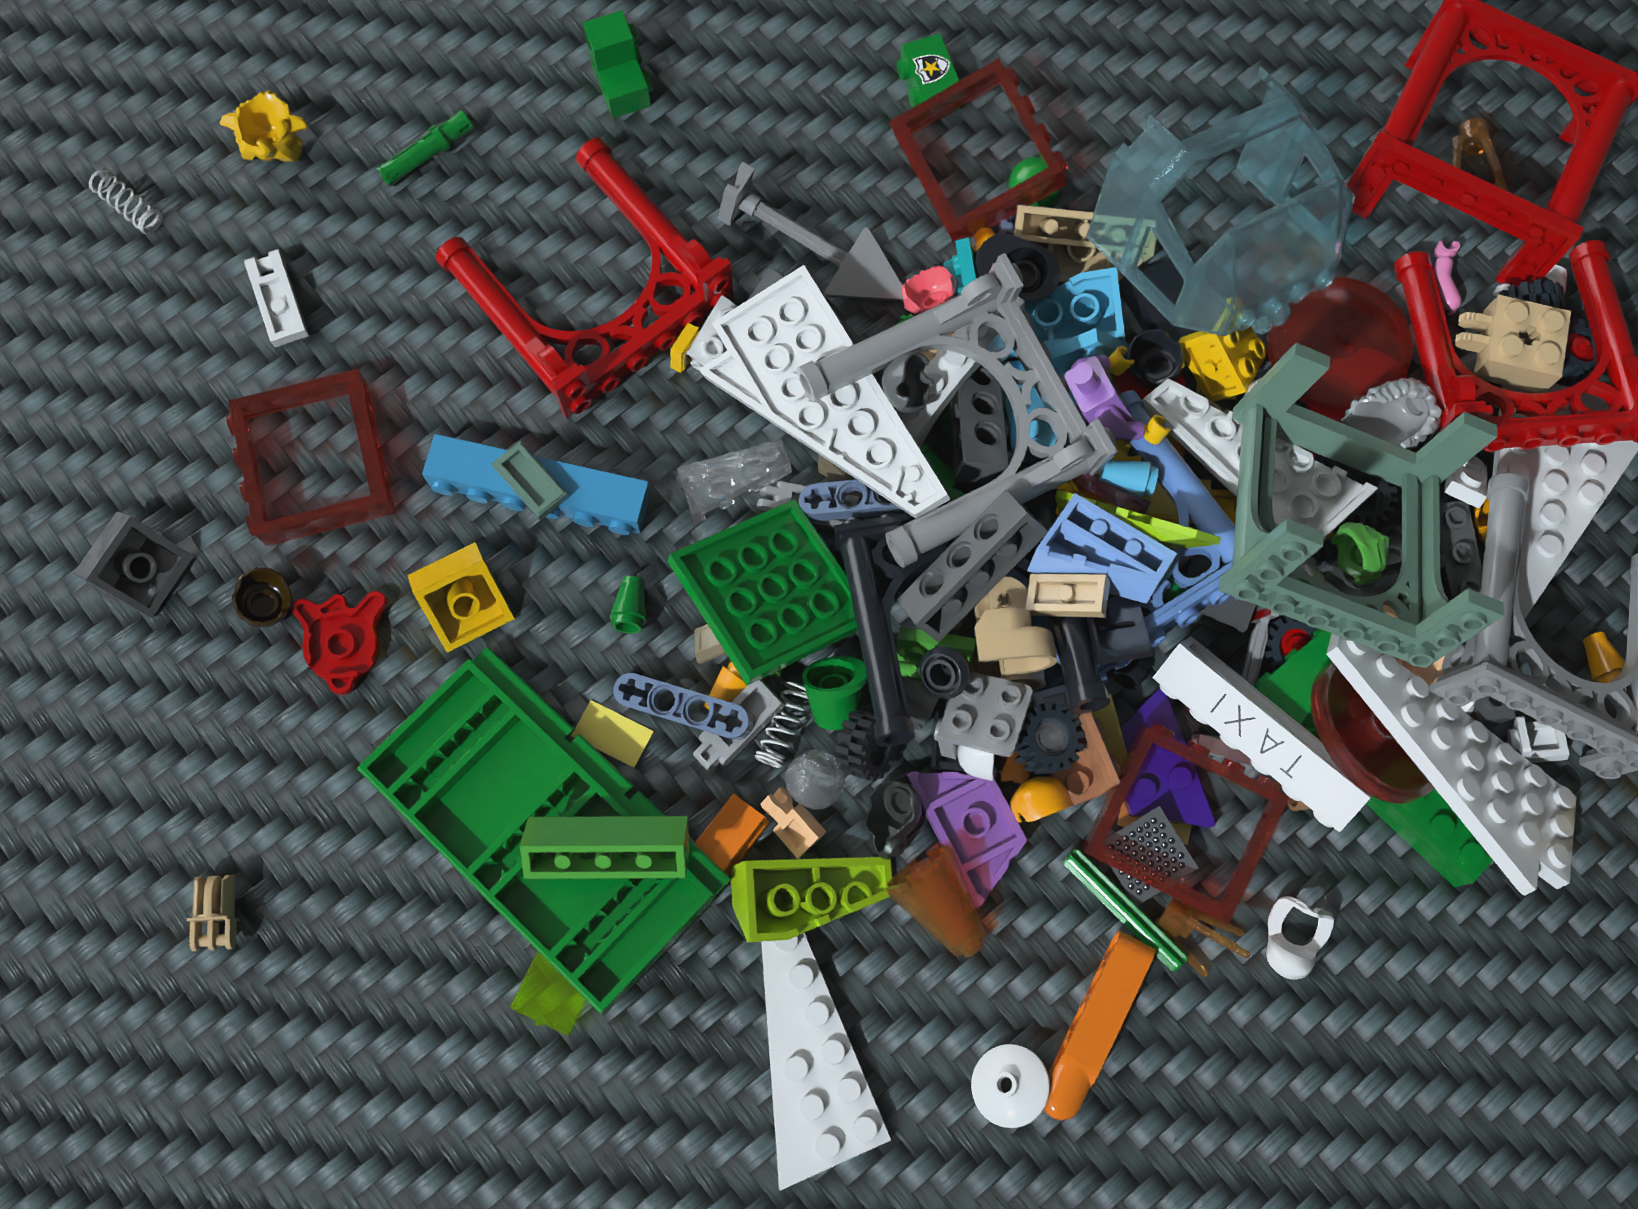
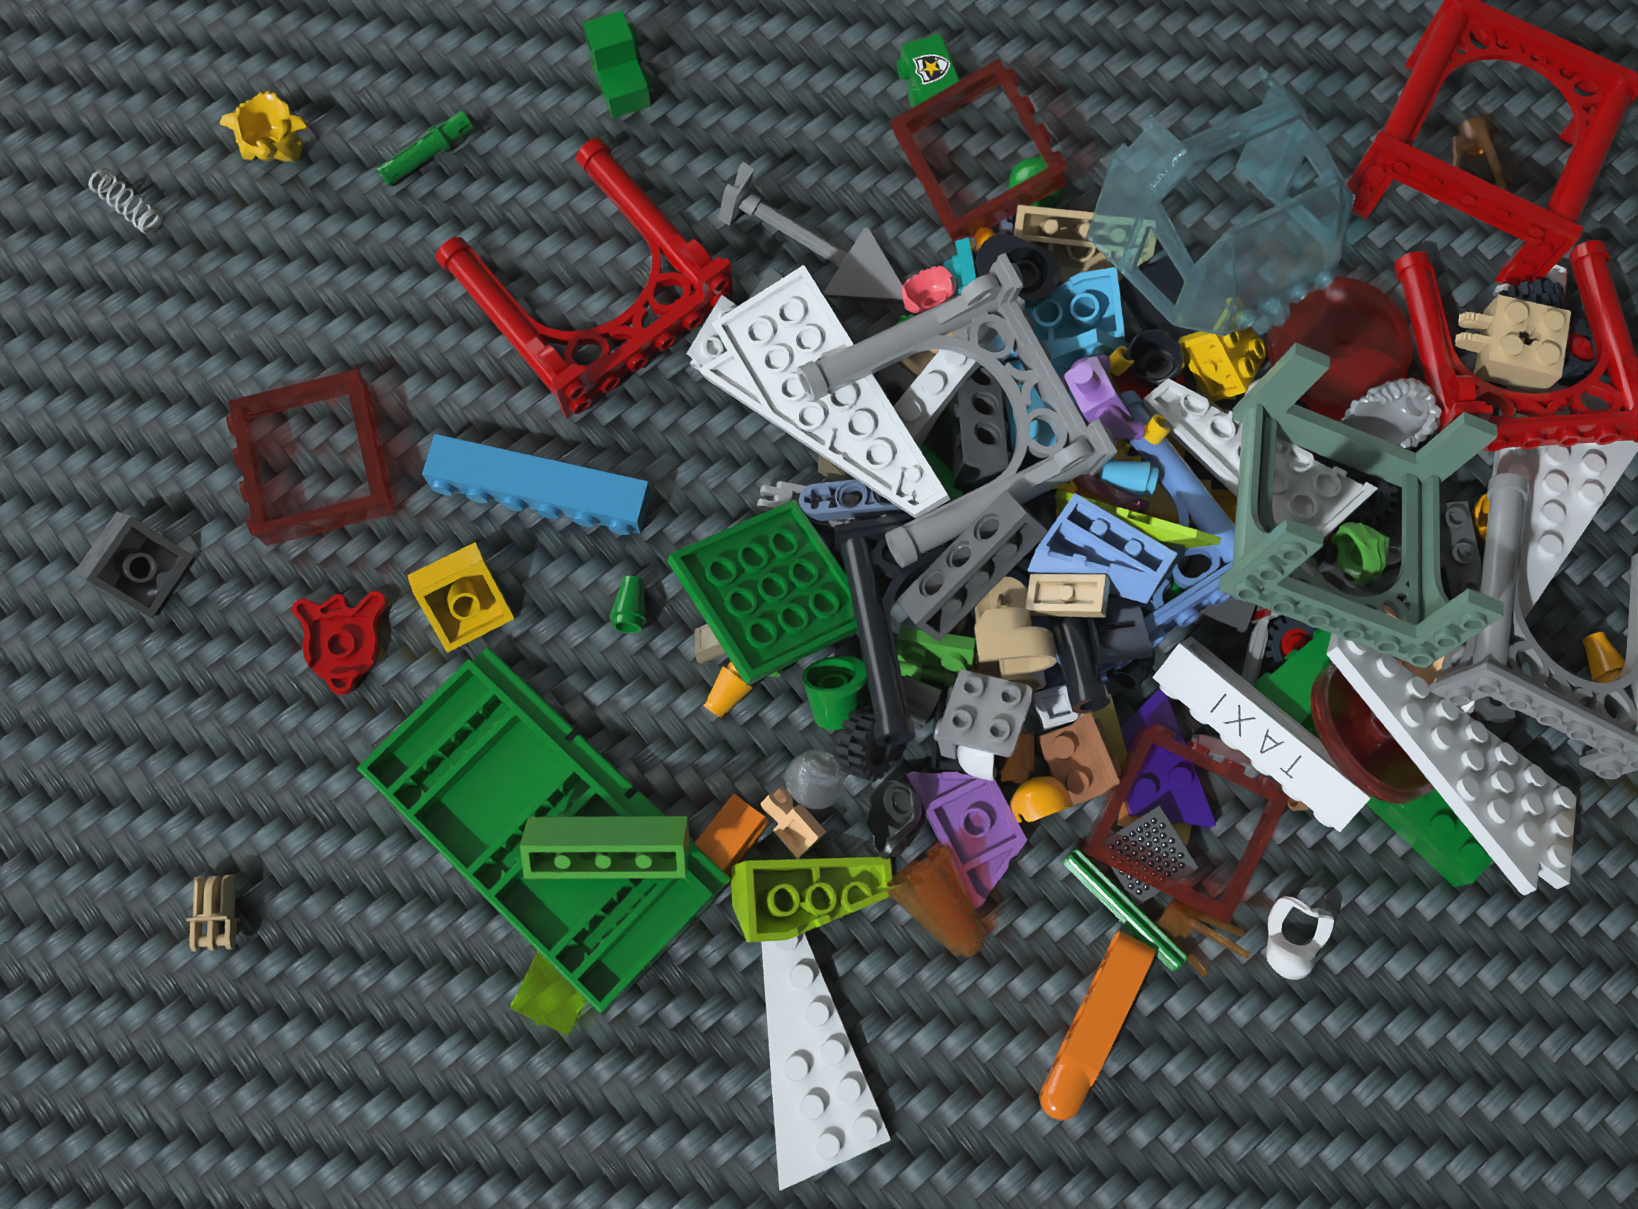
(262, 597): dark brown hair -> none
(276, 299): white plate -> none
(530, 480): sand green tile -> none
(613, 733): light yellow sticker -> none
(678, 352): yellow tile -> none
(683, 705): sand blue beam -> none
(724, 477): clear wing -> none
(762, 704): light grey hinge -> none
(771, 757): white piece -> none
(906, 382): dark grey hair -> none
(944, 672): black cone -> none
(1028, 1091): white dish -> none
(1049, 739): black wheel -> none
(1442, 269): bright pink arm -> none
(1469, 483): white plate -> none
(1537, 741): white bracket -> none

